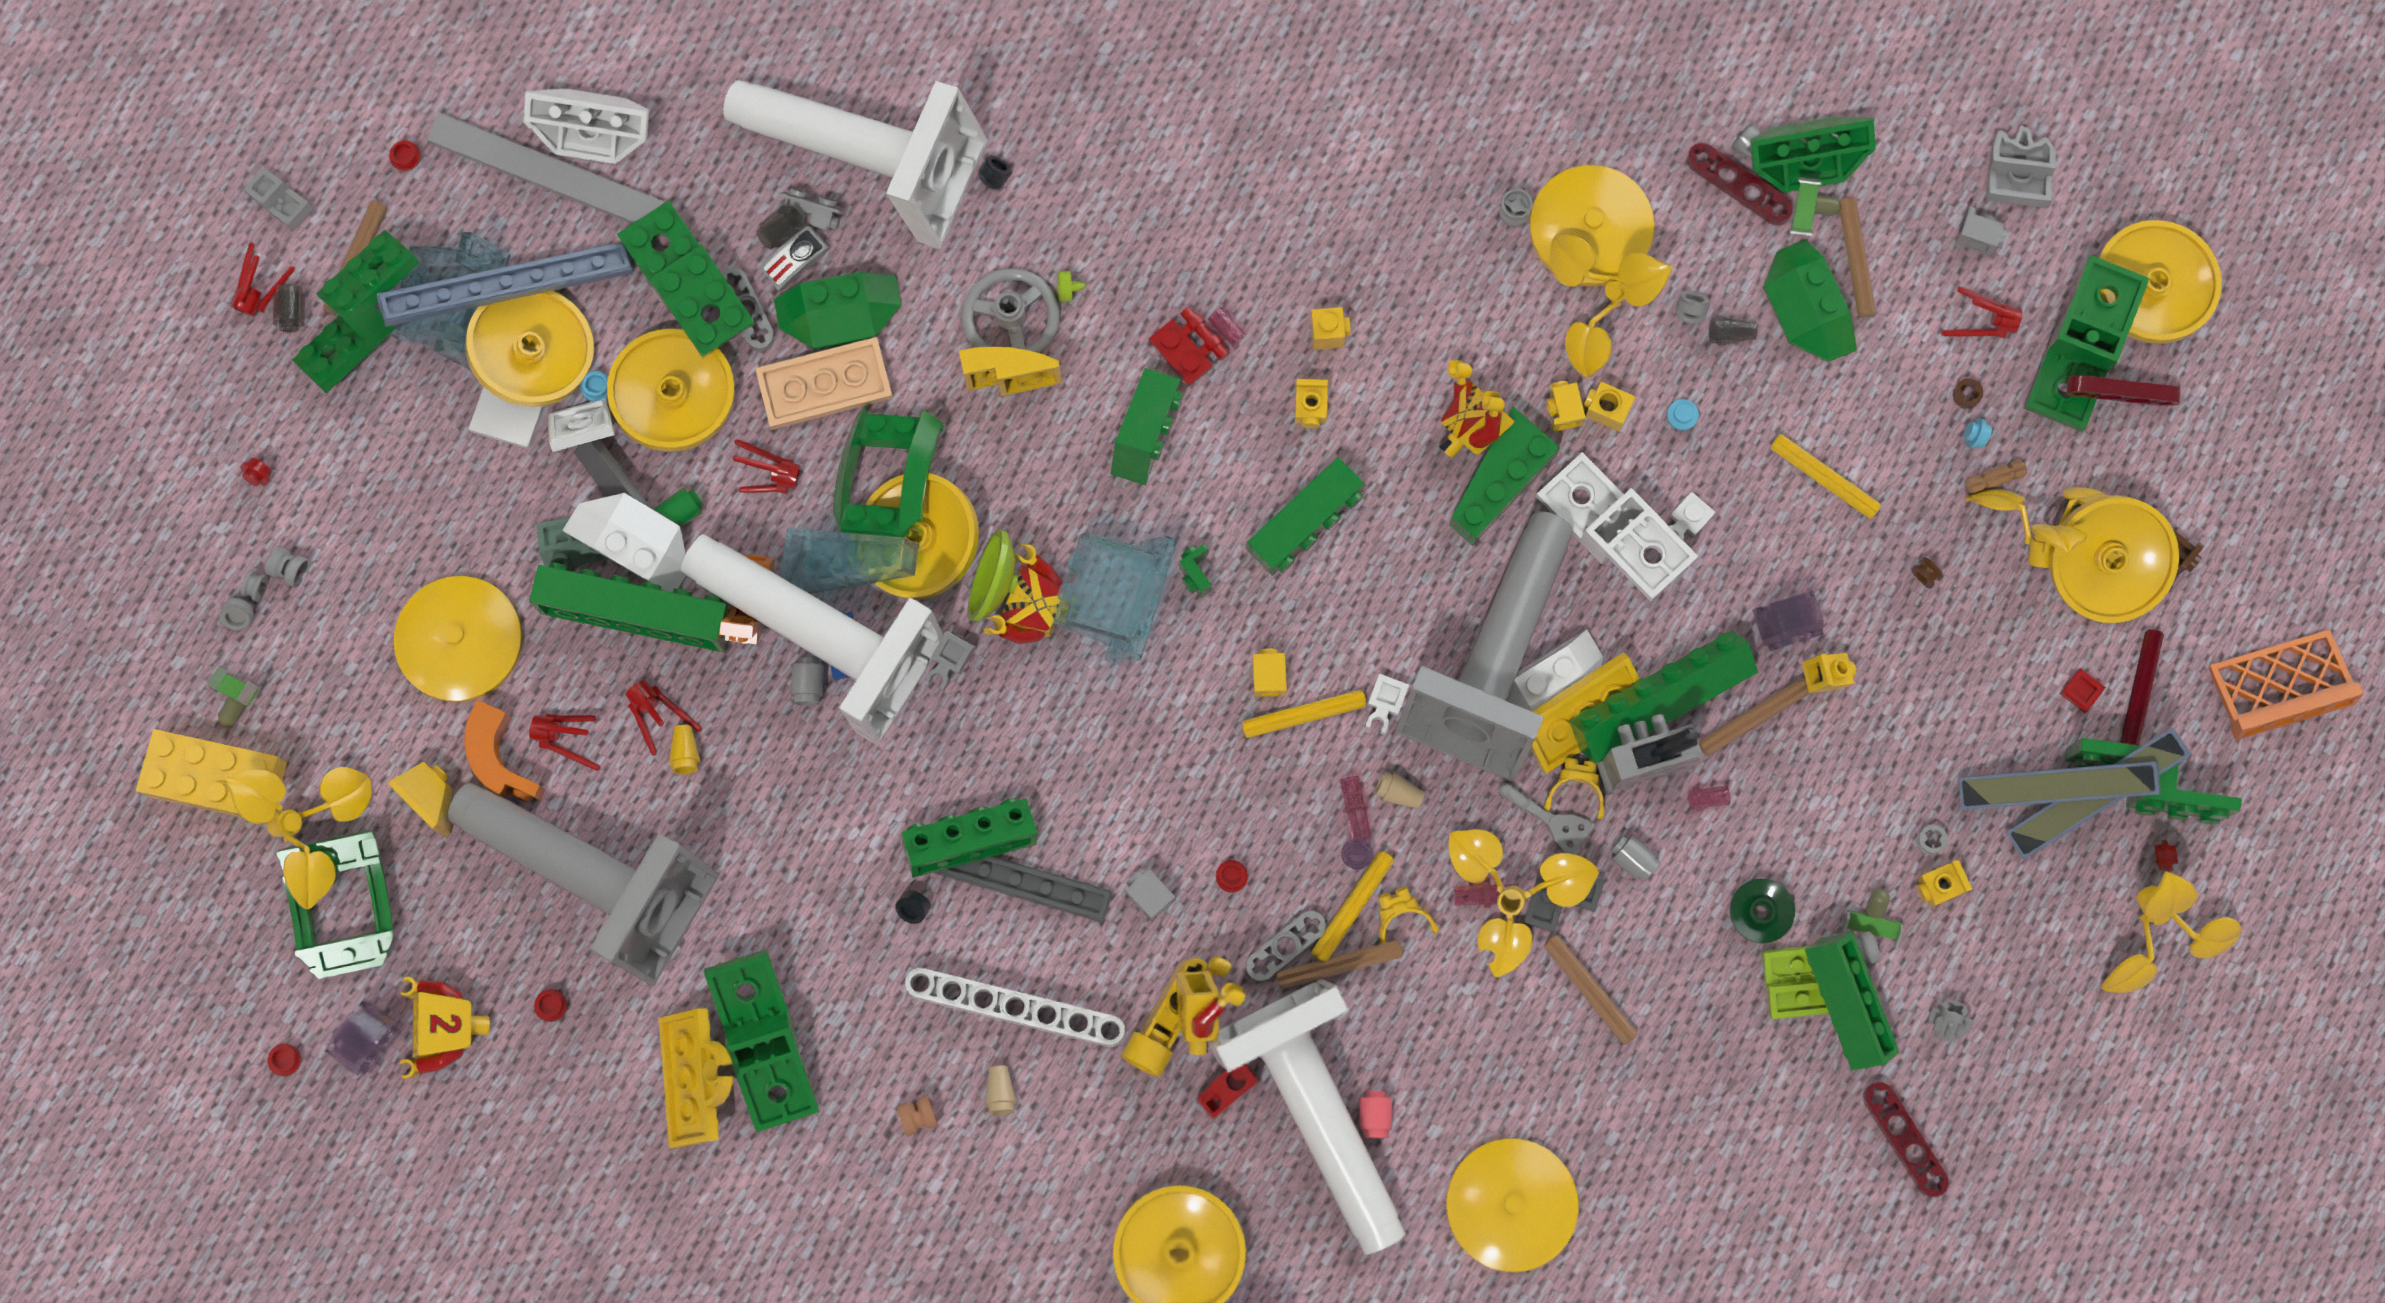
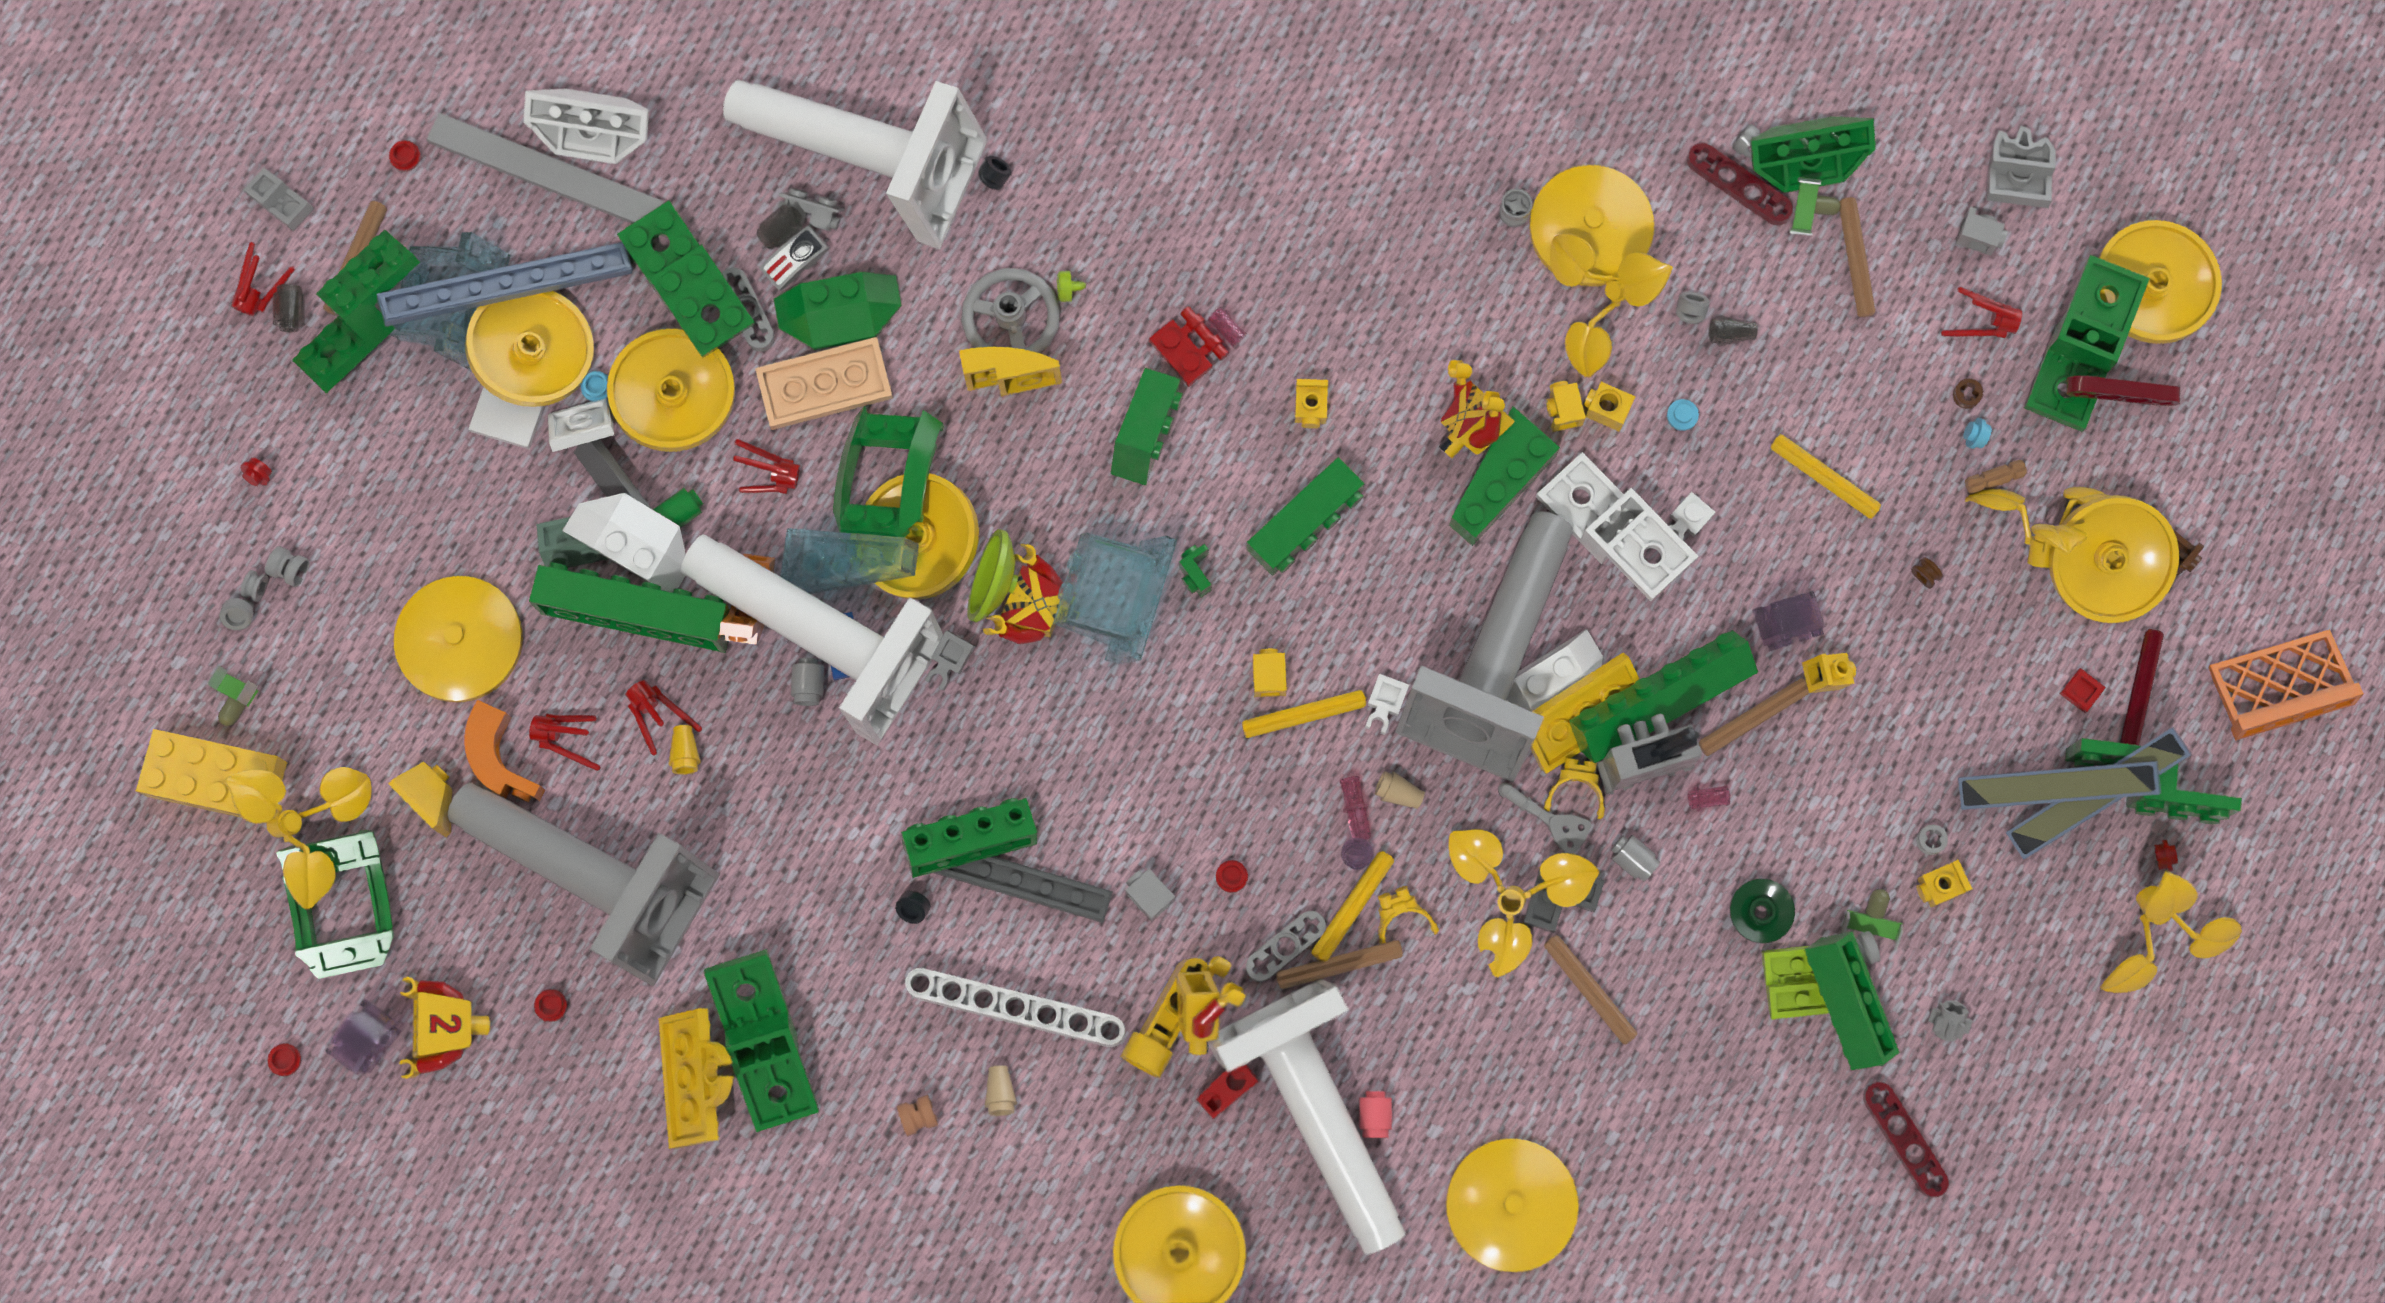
(1329, 328): yellow brick -> none
(1478, 895): clear pink pin -> none
(1809, 303): green wedge -> none

